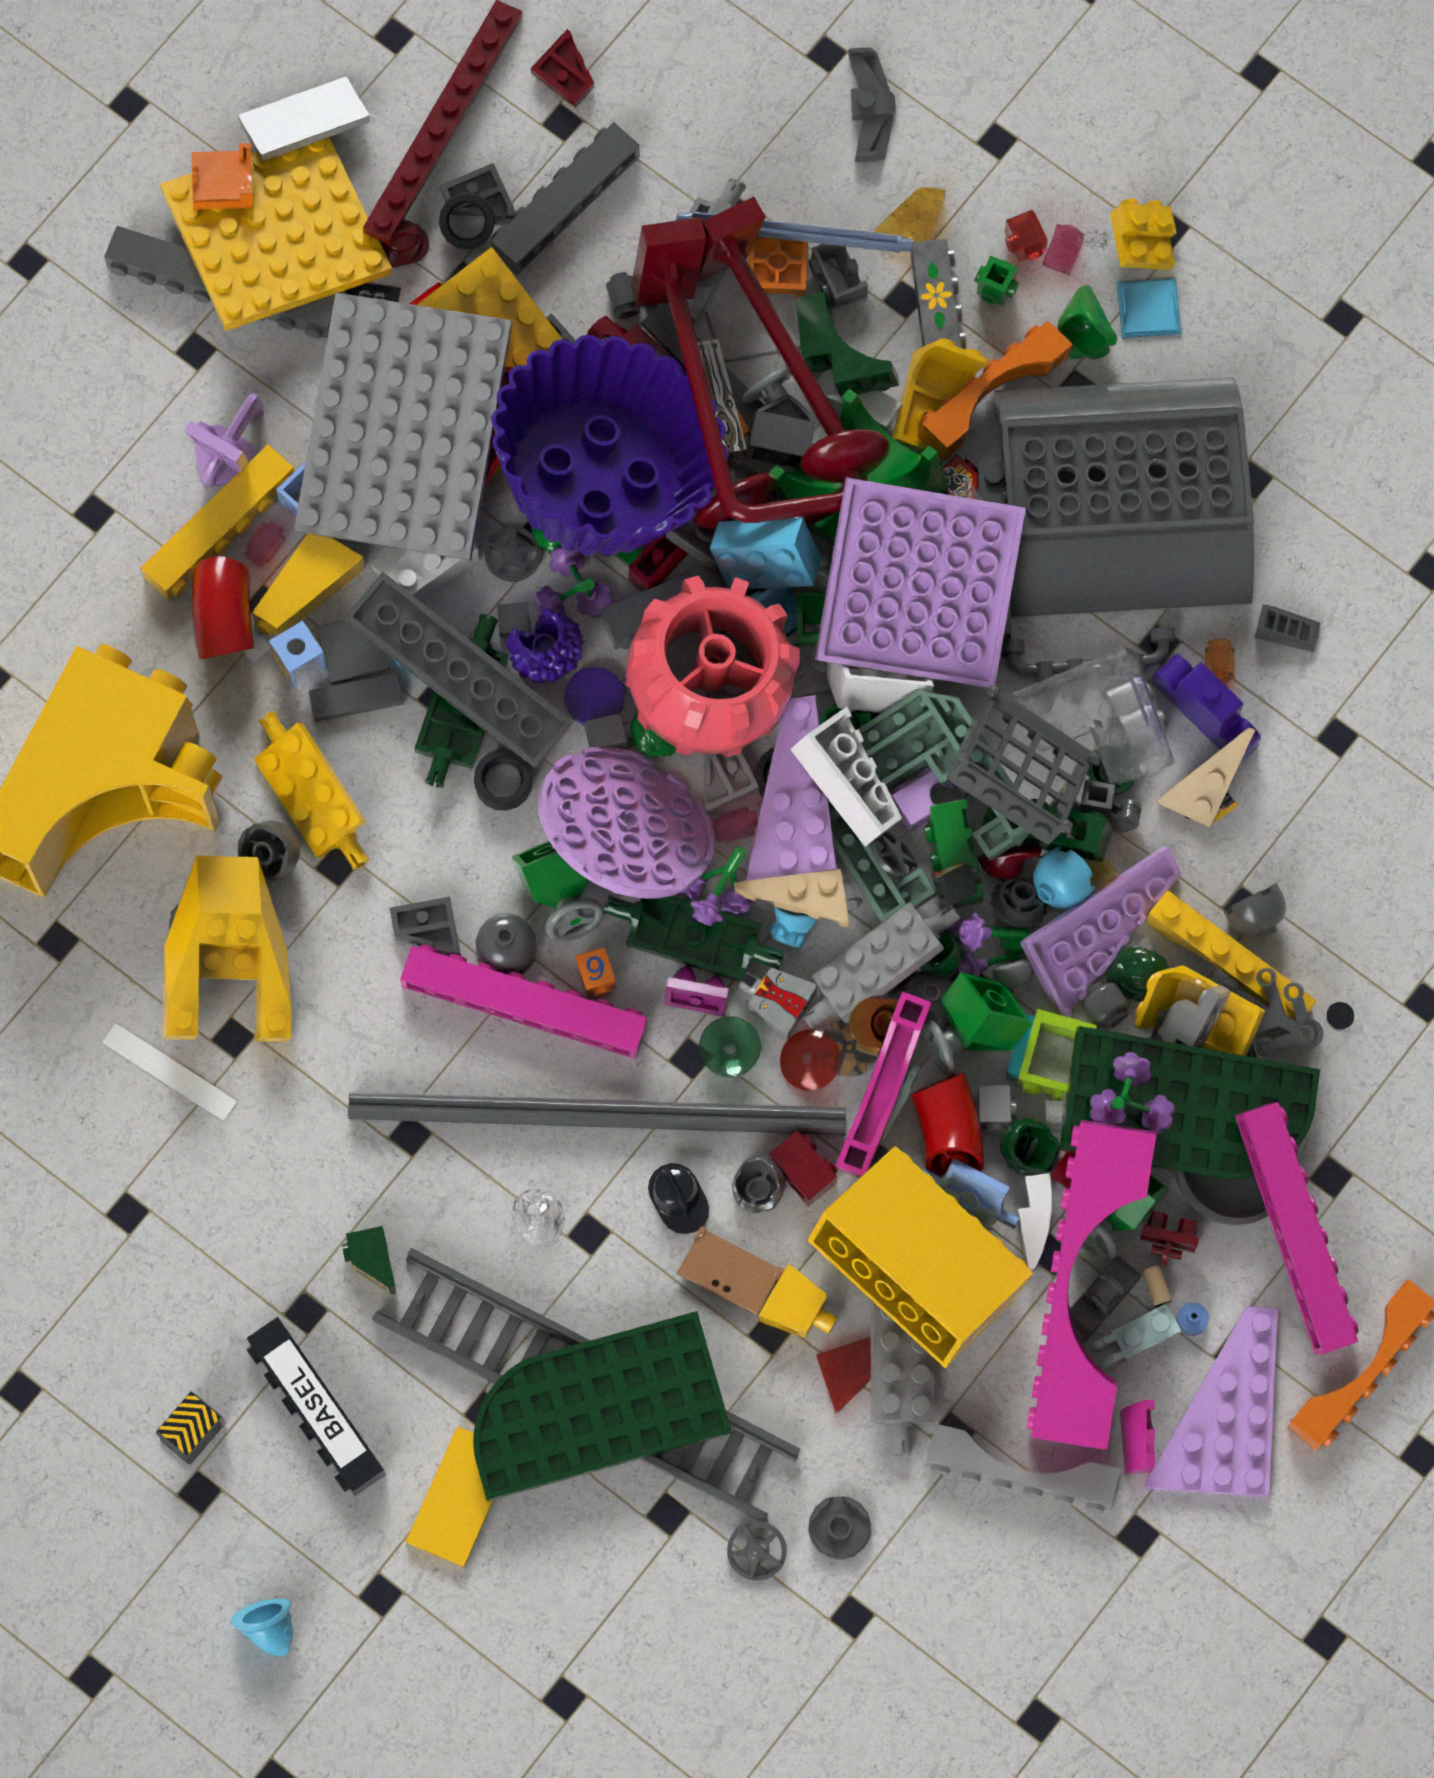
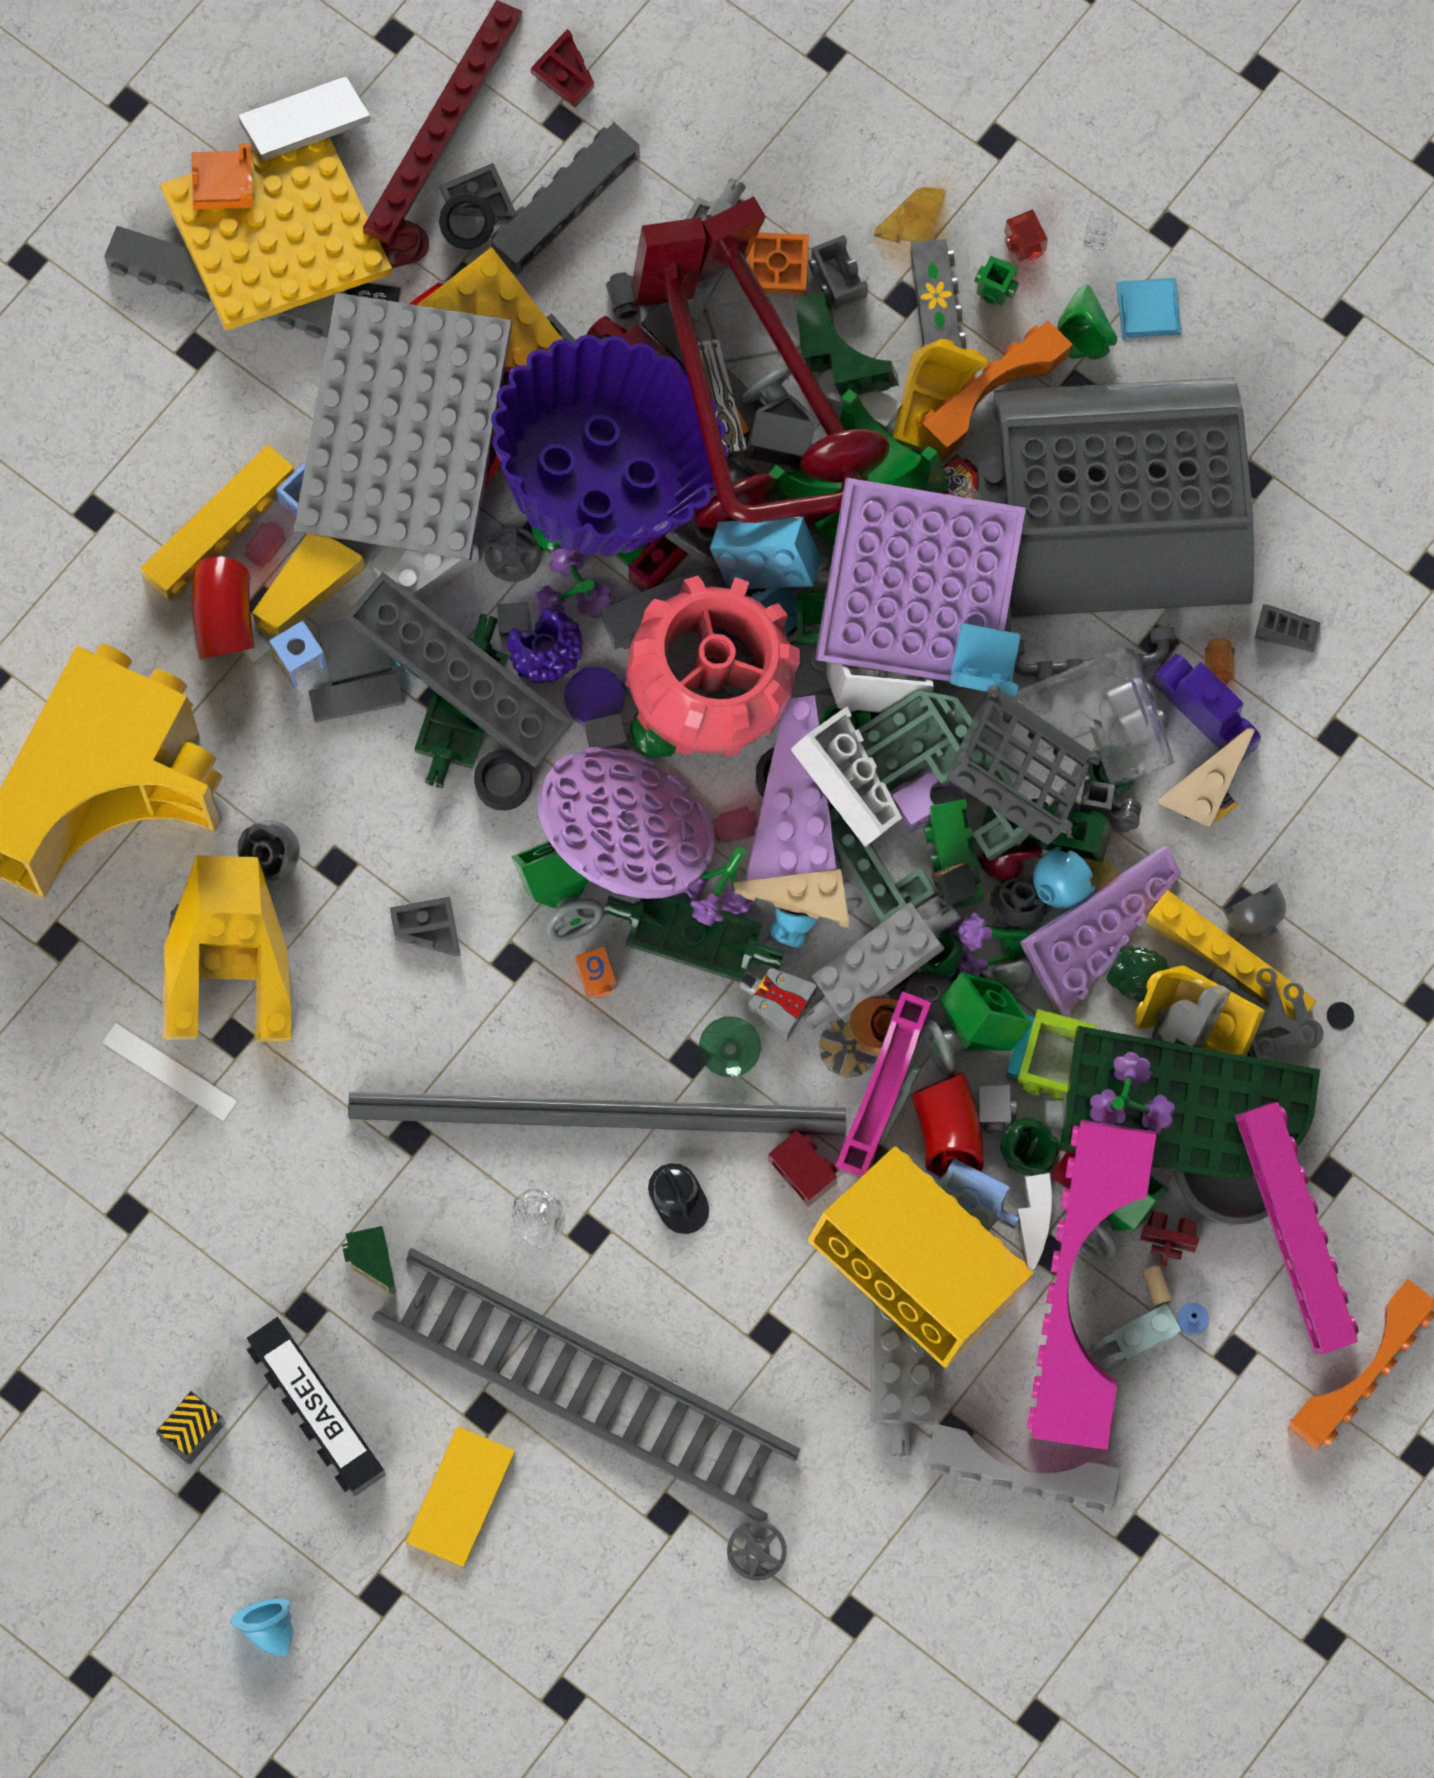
(221, 450): lavender plate -> none
(310, 791): yellow plate -> none
(506, 943): dark grey cylinder -> none
(523, 1001): dark pink brick -> none
(598, 1406): dark green plate -> none
(686, 993): magenta tile -> none
(727, 780): light grey wing -> none
(732, 1268): medium nougat door -> none
(758, 1184): flat silver hair -> none
(797, 1305): yellow torso -> none
(823, 235): sand blue piece -> none
(824, 1061): clear red dish -> none
(839, 1527): dark grey tile -> none
(846, 1371): clear red wing -> none
(871, 103): dark grey plate -> none
(893, 855): dark grey wheel -> none
(985, 659): none -> medium azure bracket
(1064, 248): clear pink bracket -> none
(1103, 1297): dark grey piece -> none
(1106, 1004): dark grey head -> none
(1138, 1437): dark pink slope -> none
(1144, 234): yellow plate -> none
(1228, 1426): lavender wing -> none

